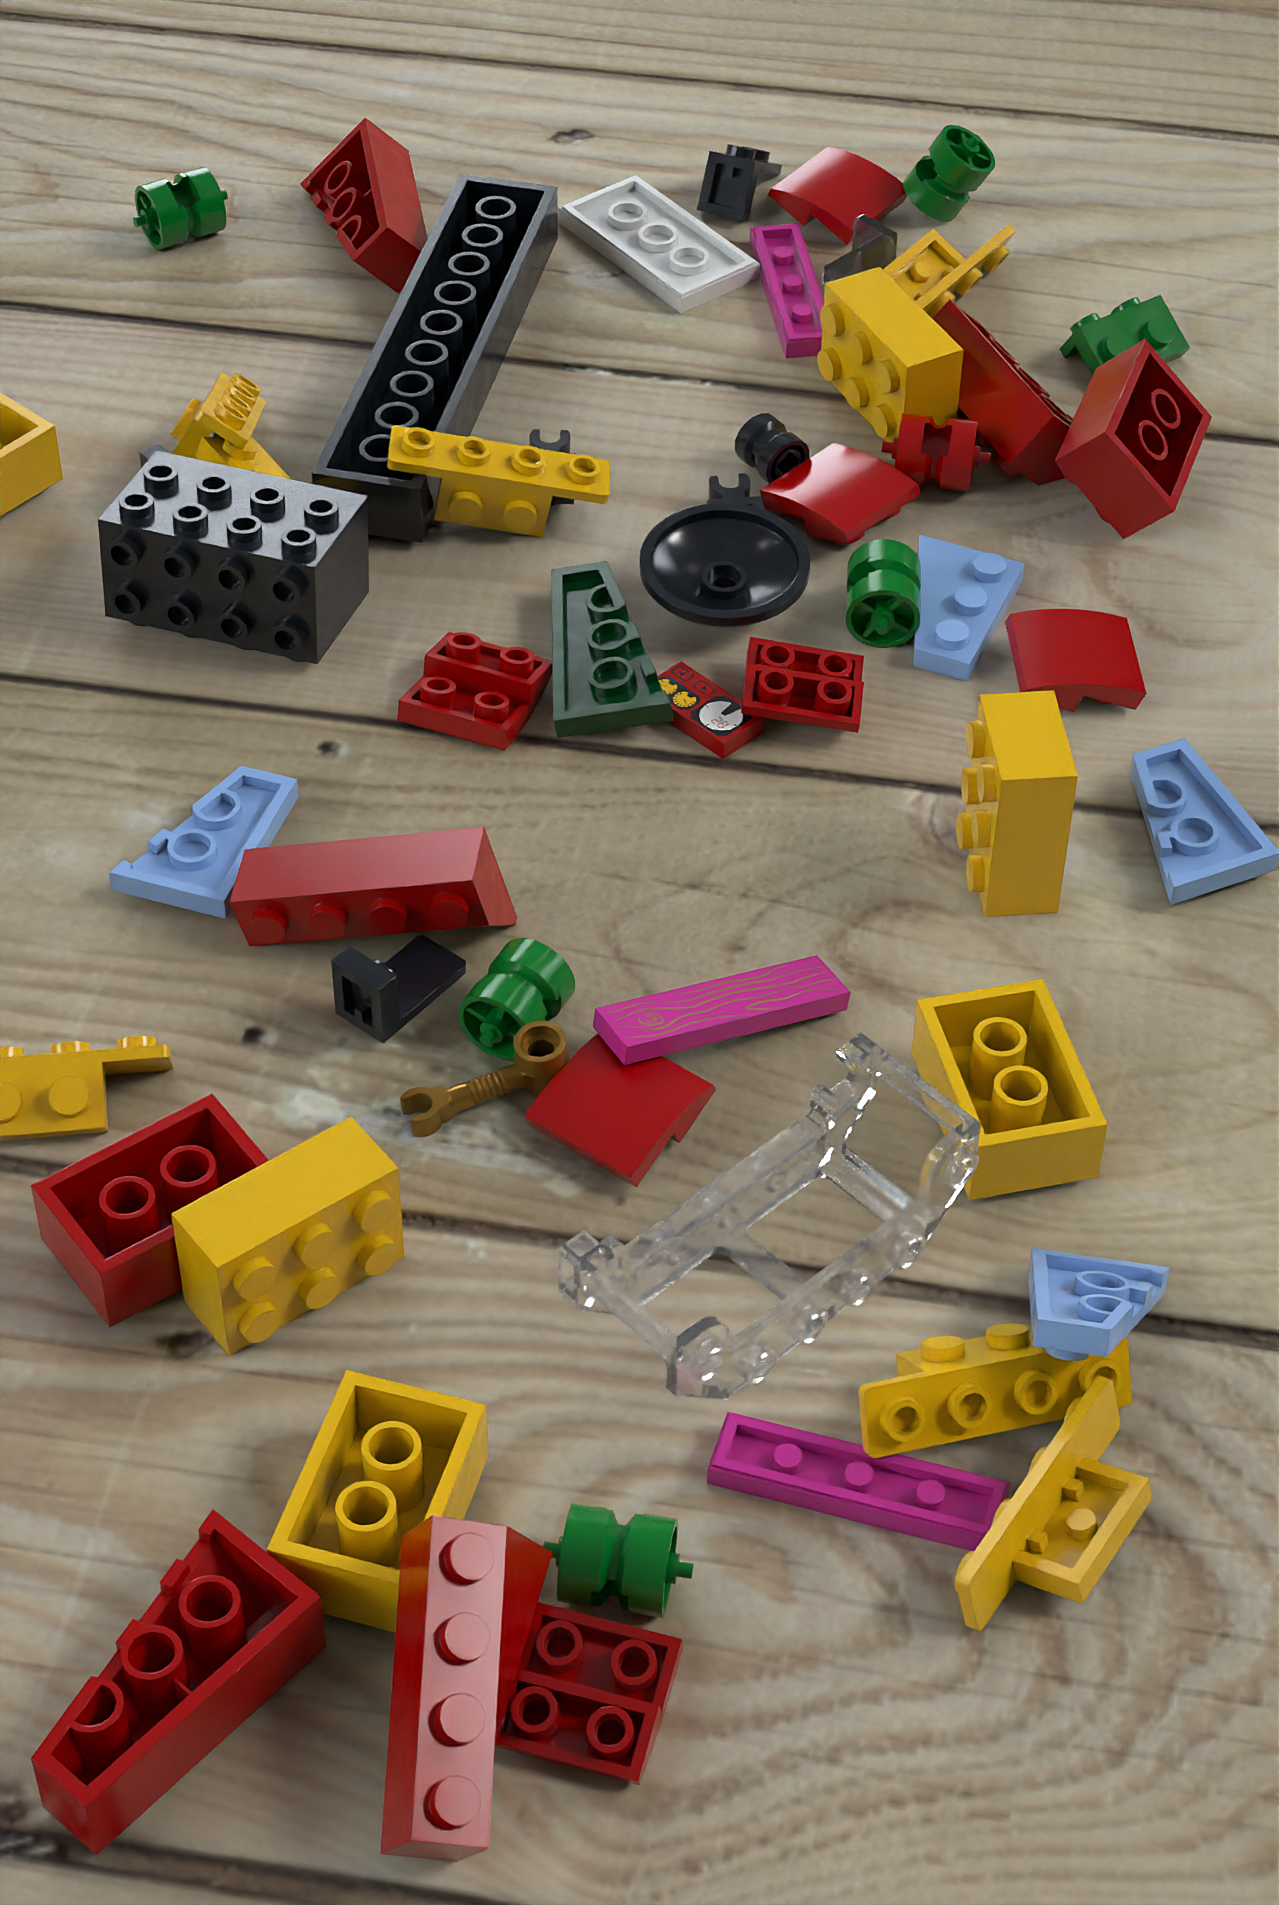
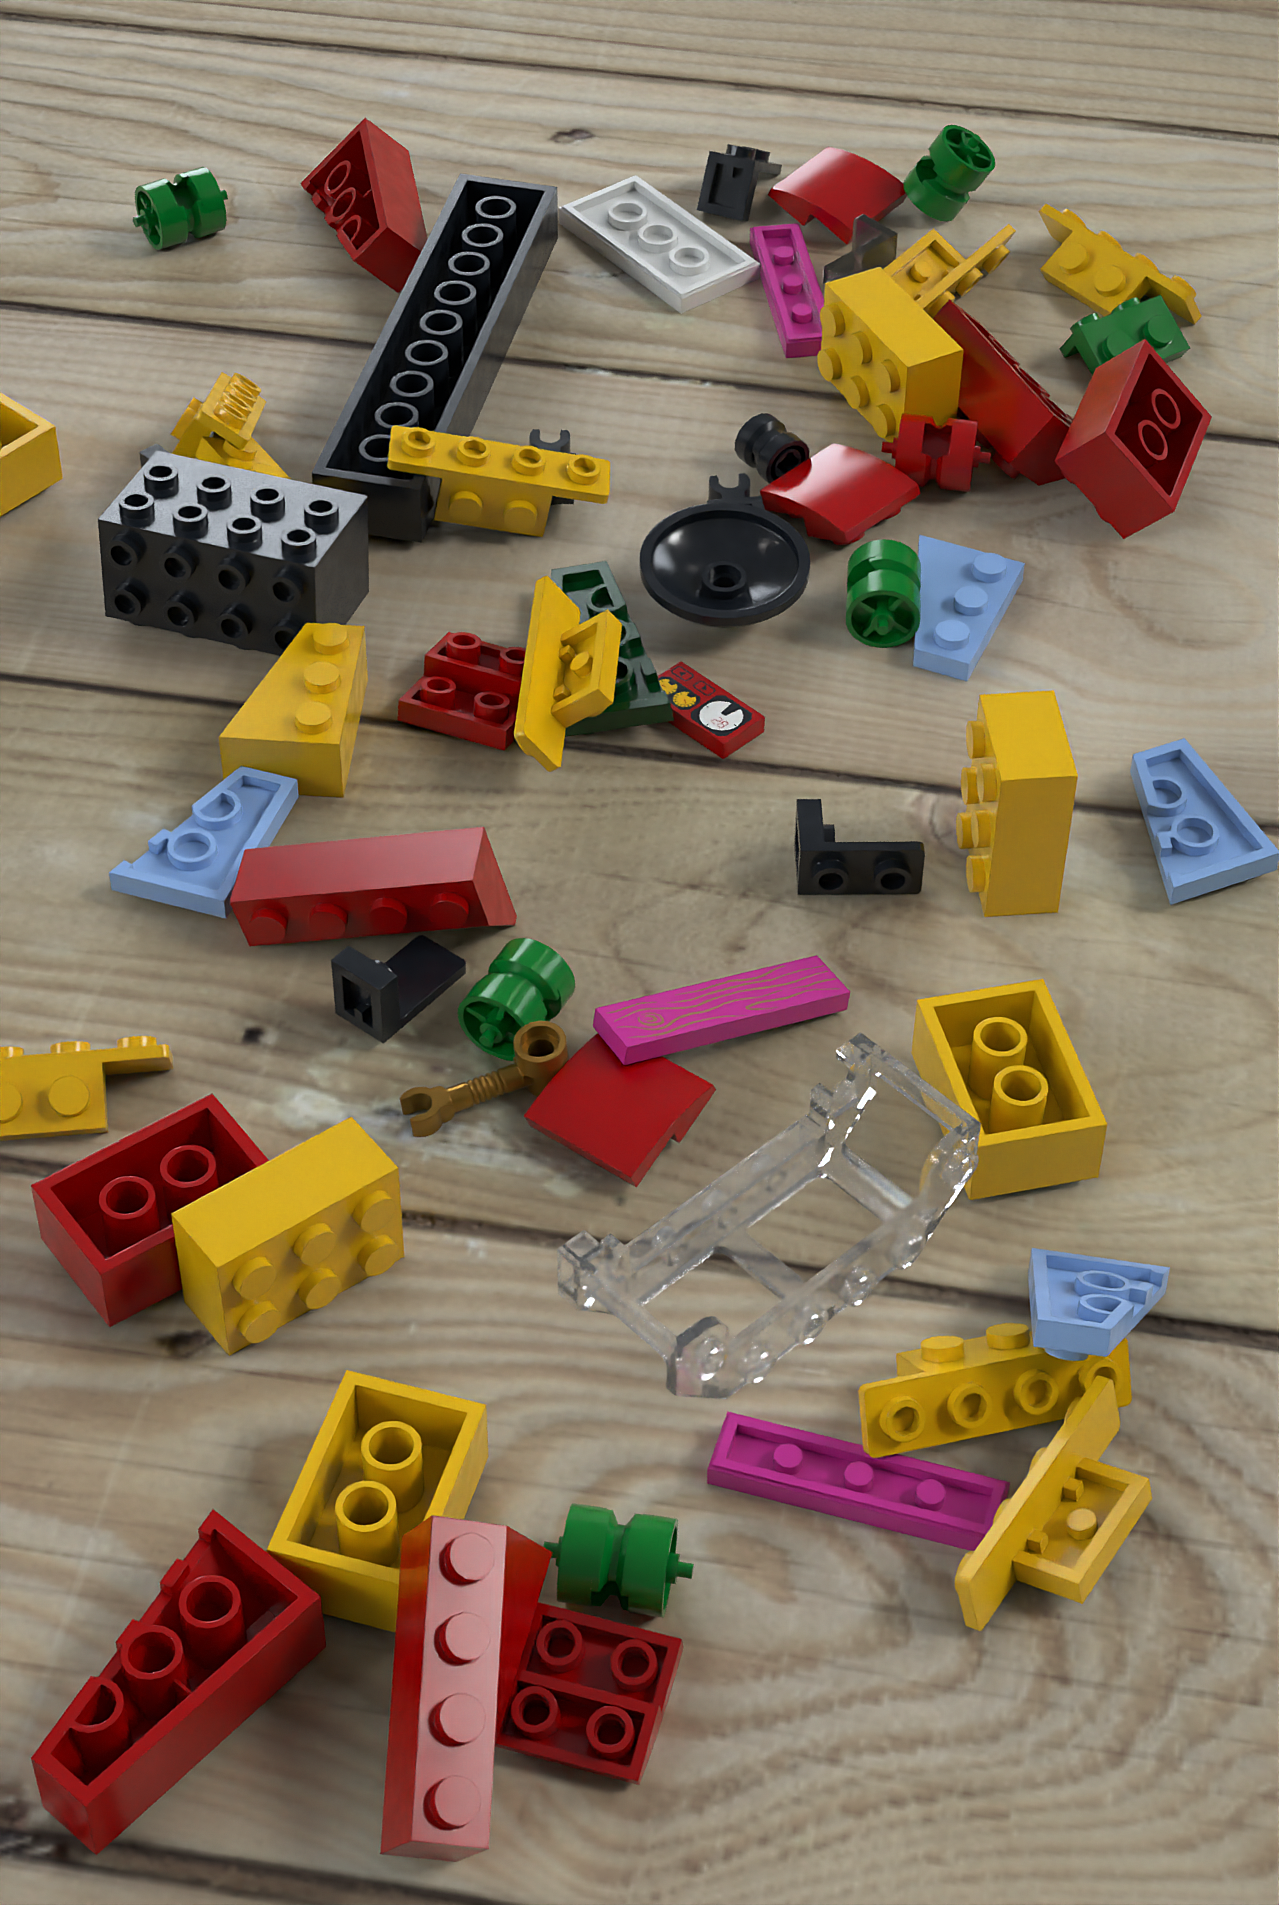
(304, 712): none -> yellow wedge
(565, 672): none -> yellow bracket
(803, 684): red slope -> none
(851, 867): none -> black bracket
(1076, 656): red slope -> none
(1103, 274): none -> yellow bracket

